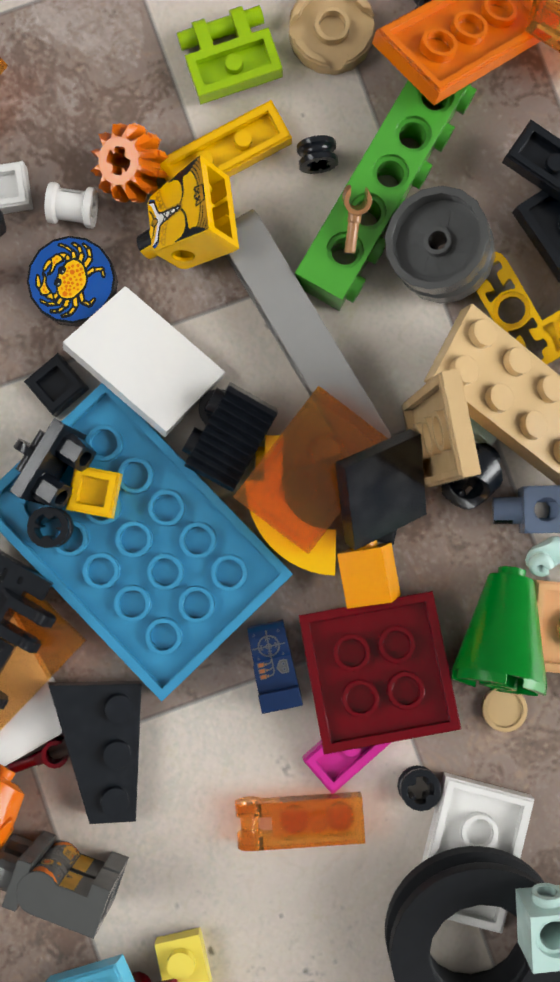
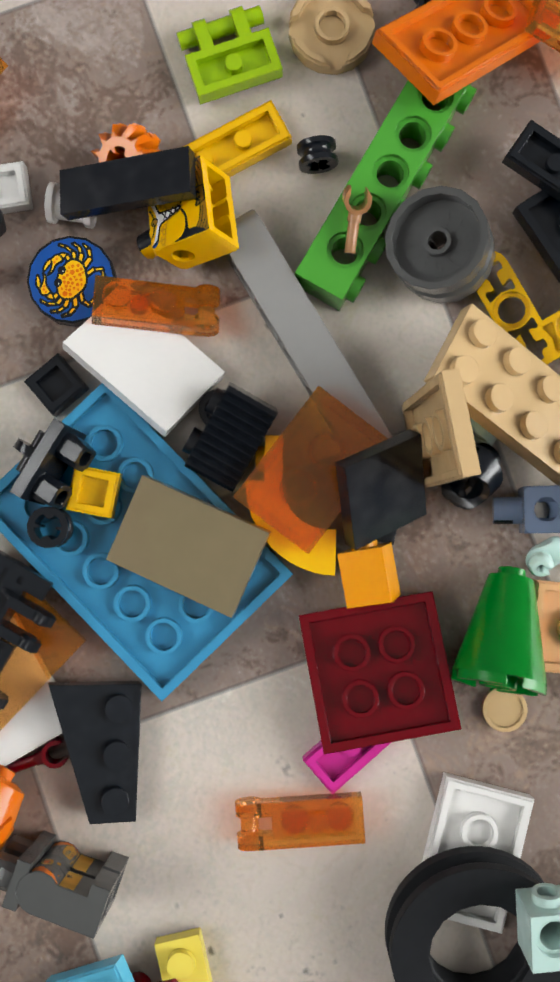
(128, 183): none -> black tile
(155, 306): none -> clear orange plate
(188, 545): none -> dark tan tile
(274, 667): dark blue leg -> none
(429, 797): black bush -> none

